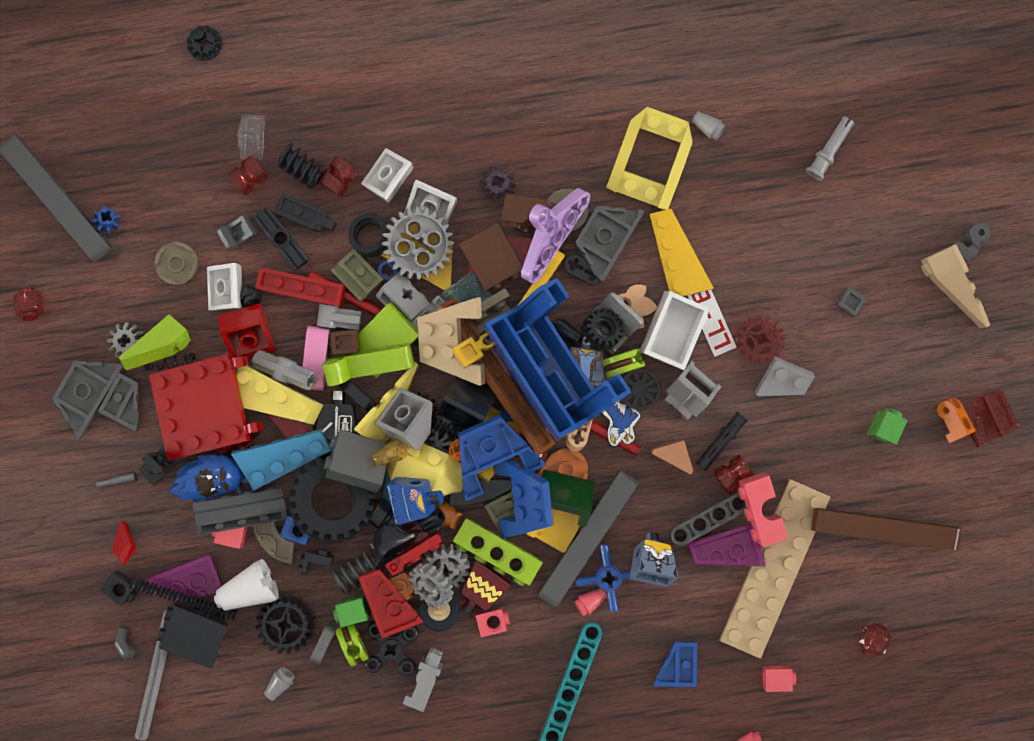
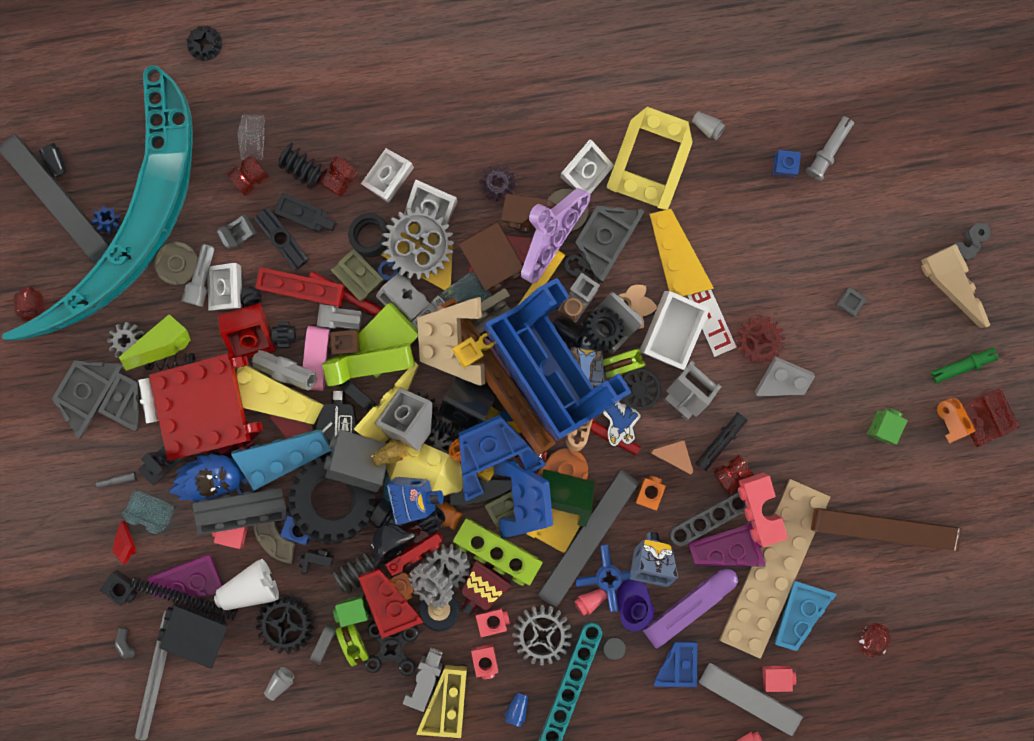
(53, 159): none -> black cone
(148, 400): none -> white pin
(148, 511): none -> clear light blue bracket
(149, 219): none -> teal beam
(195, 291): none -> light grey piece
(284, 334): none -> black gear
(446, 705): none -> light yellow wedge
(481, 652): none -> coral brick
(517, 710): none -> blue cone
(553, 651): none -> light grey gear
(579, 297): none -> light grey hips
(587, 168): none -> white slope
(614, 648): none -> dark grey tile
(634, 605): none -> dark purple piece
(653, 502): none -> orange brick
(690, 607): none -> medium lavender piece
(751, 699): none -> light grey beam
(786, 164): none -> blue brick
(800, 614): none -> dark azure wing
(974, 361): none -> green pin

